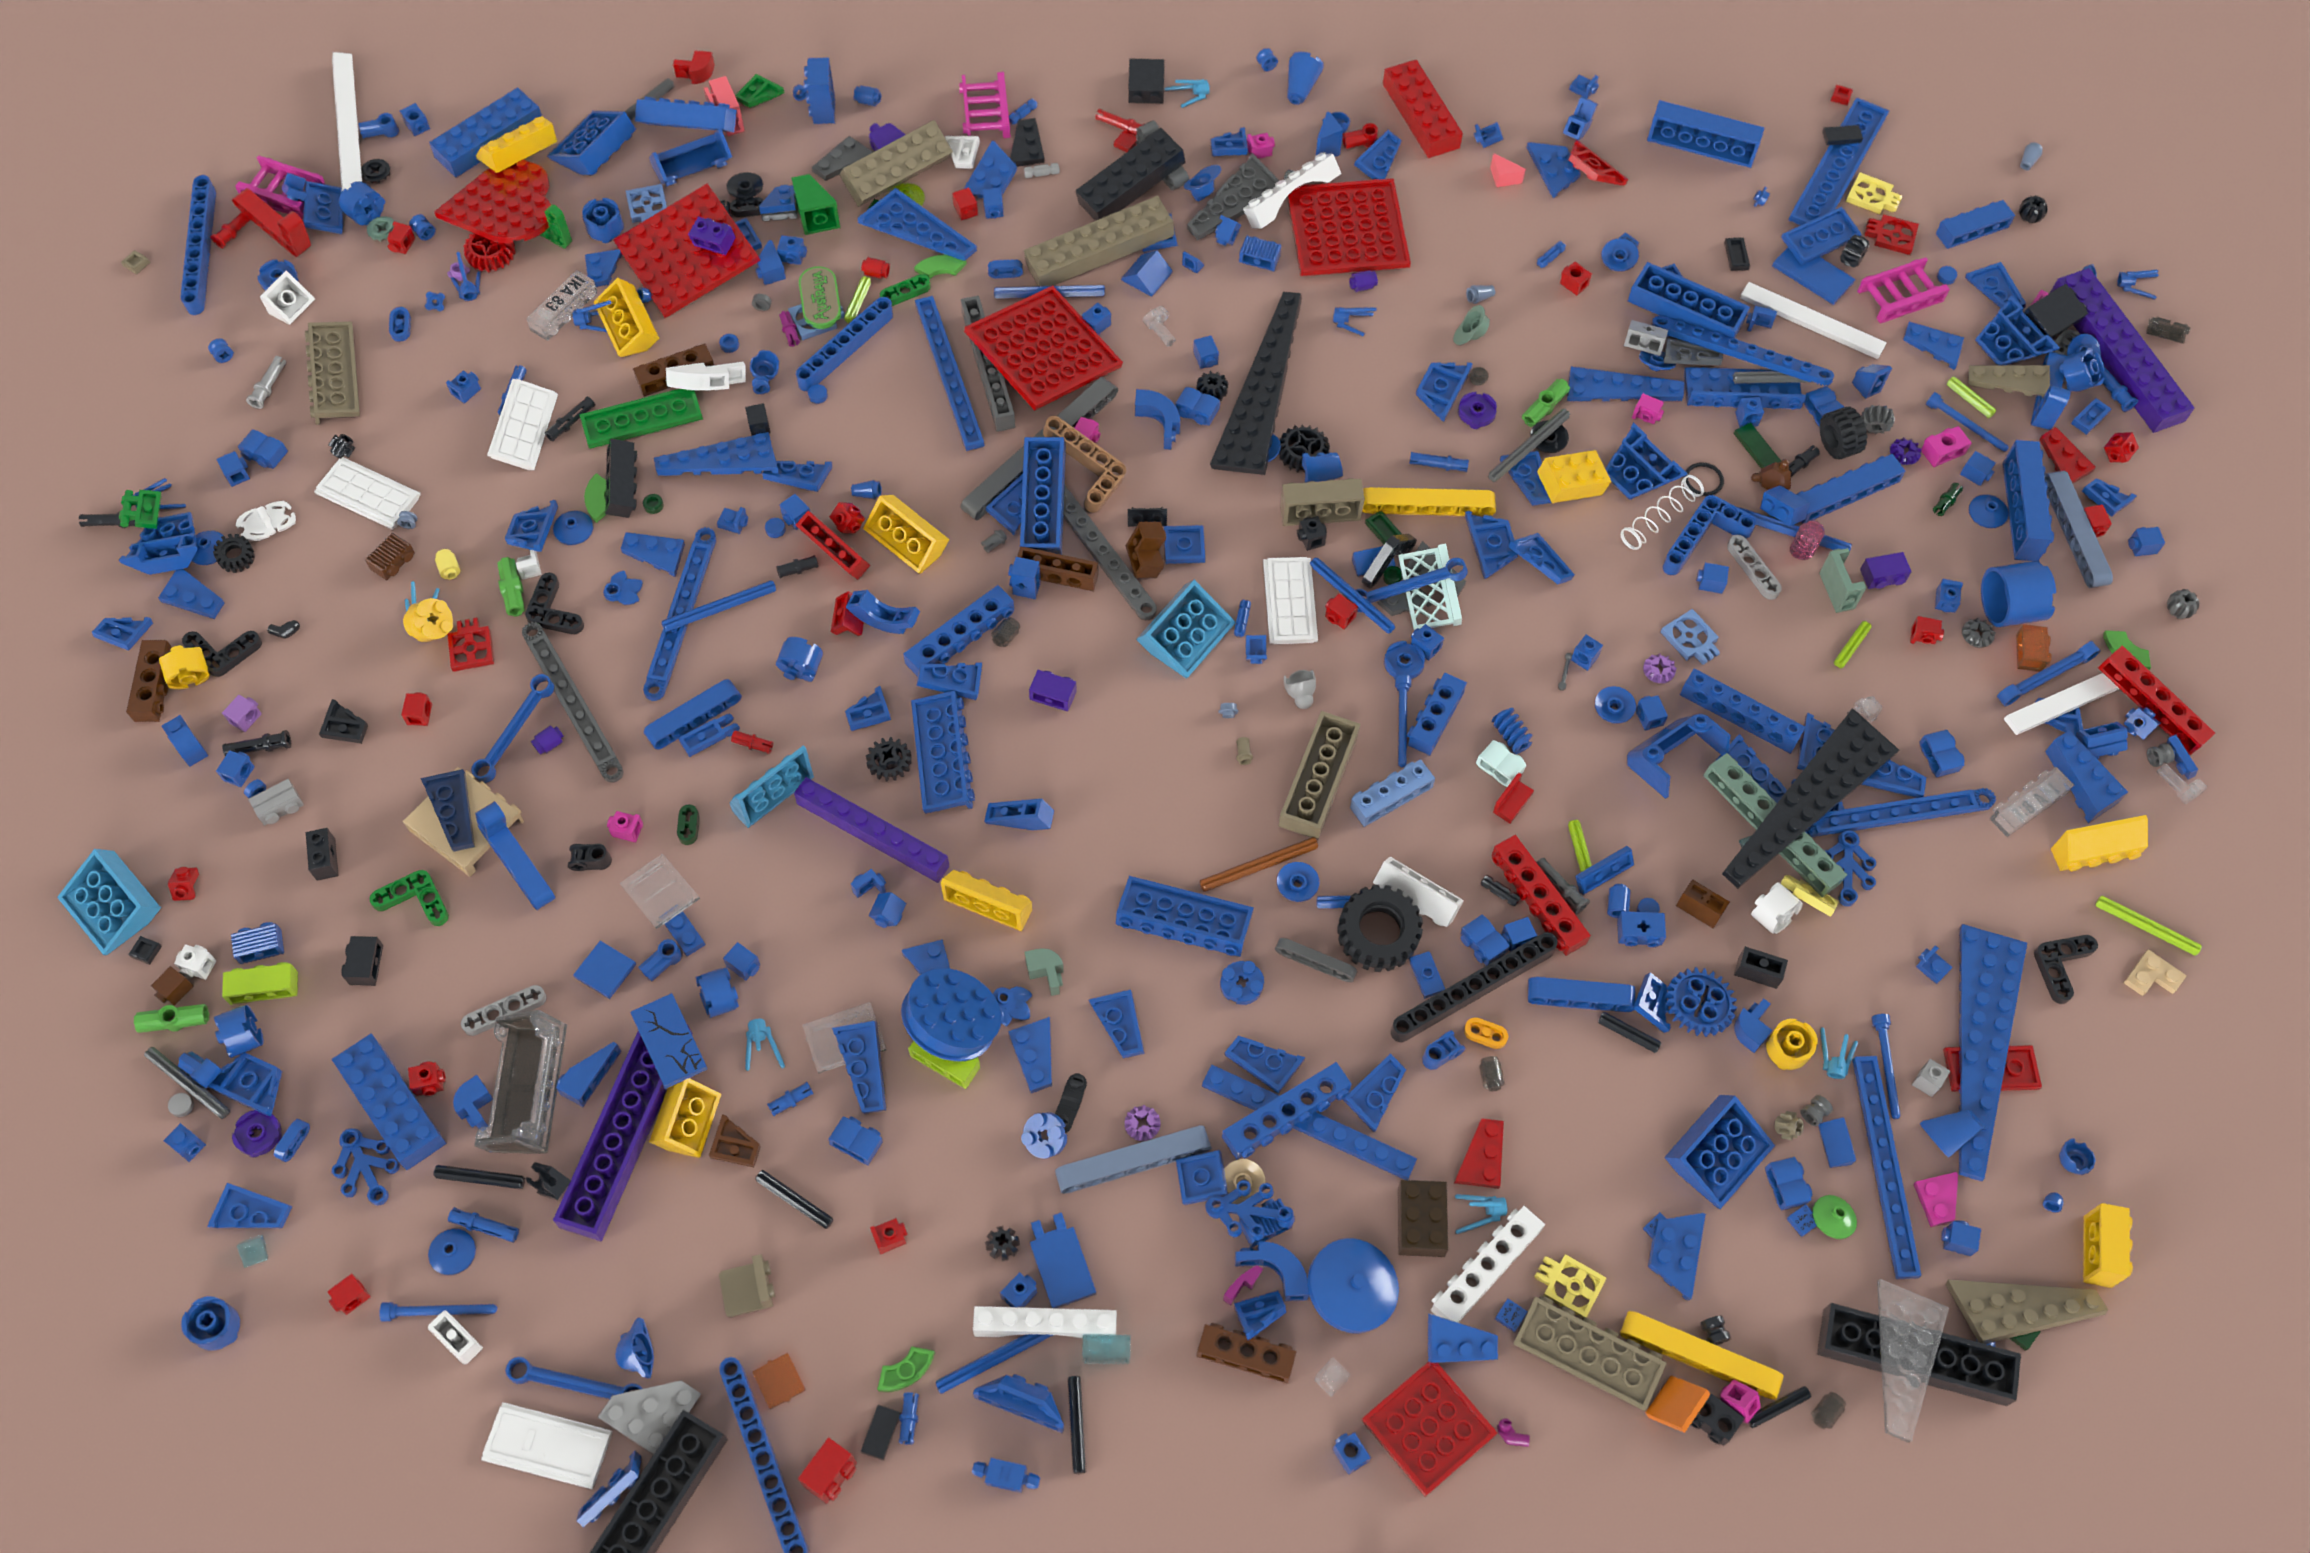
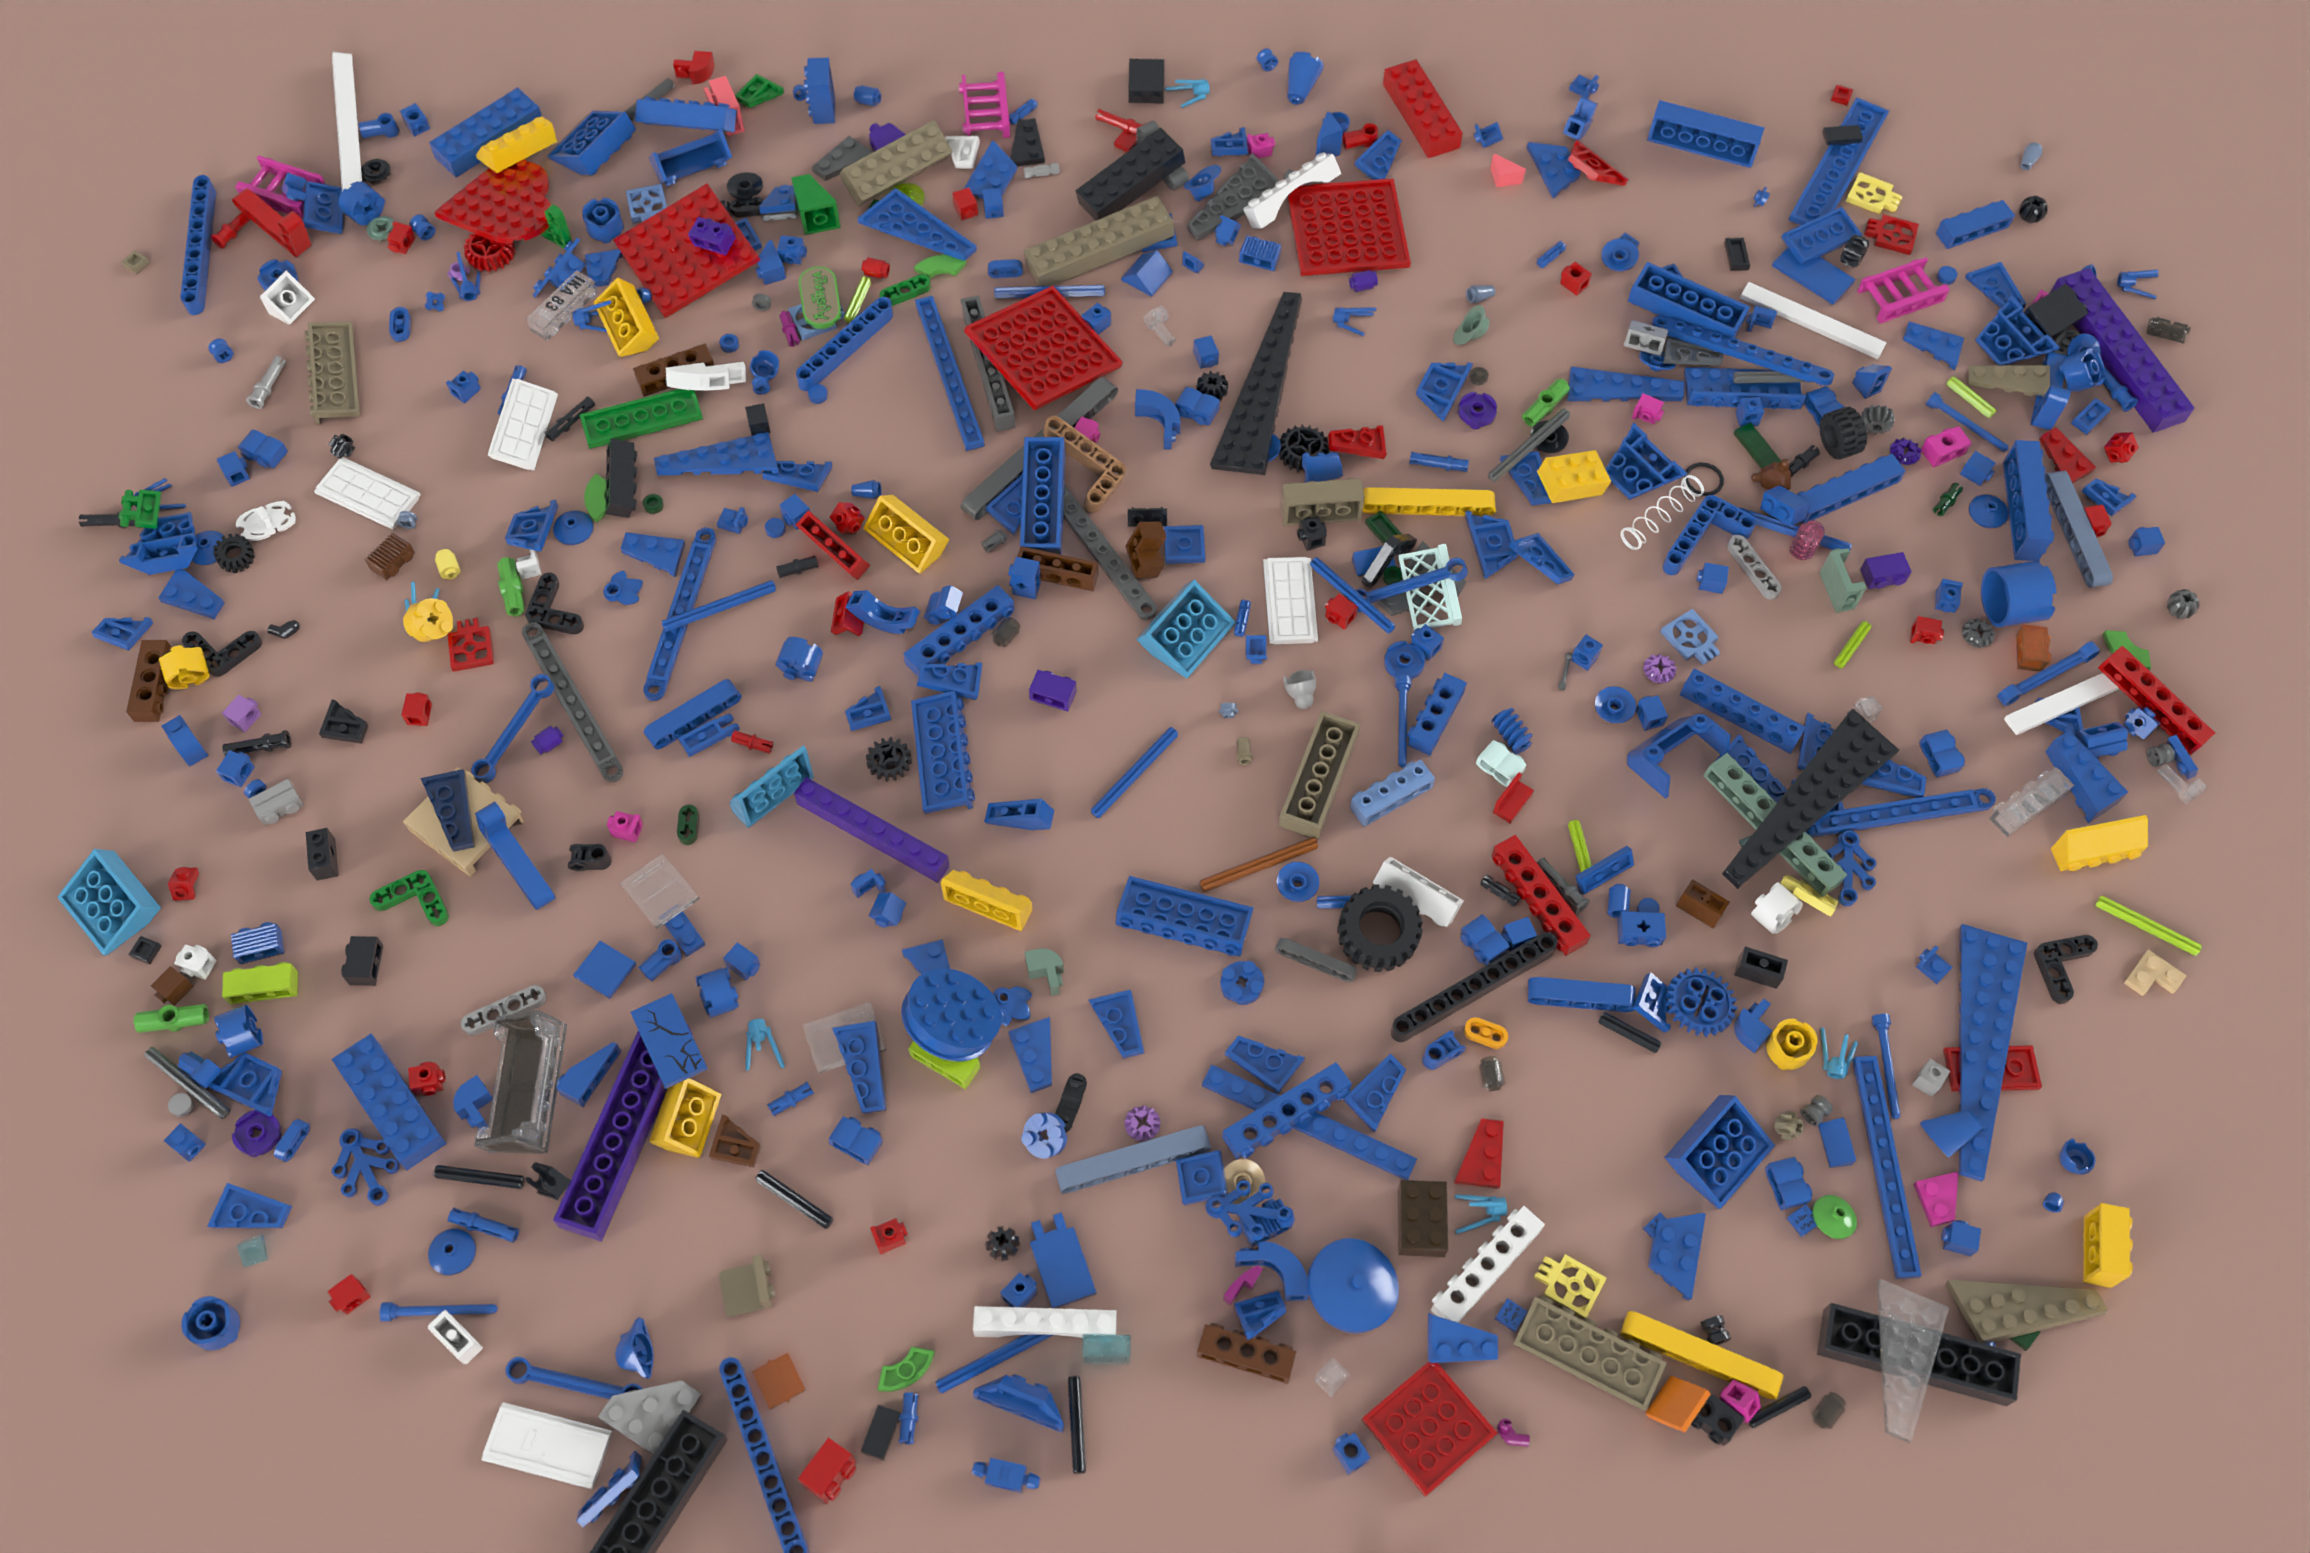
(564, 268): none -> blue bracket
(943, 605): none -> blue brick
(1134, 772): none -> blue axle
(1359, 442): none -> red wing
(1426, 974): blue plate -> none

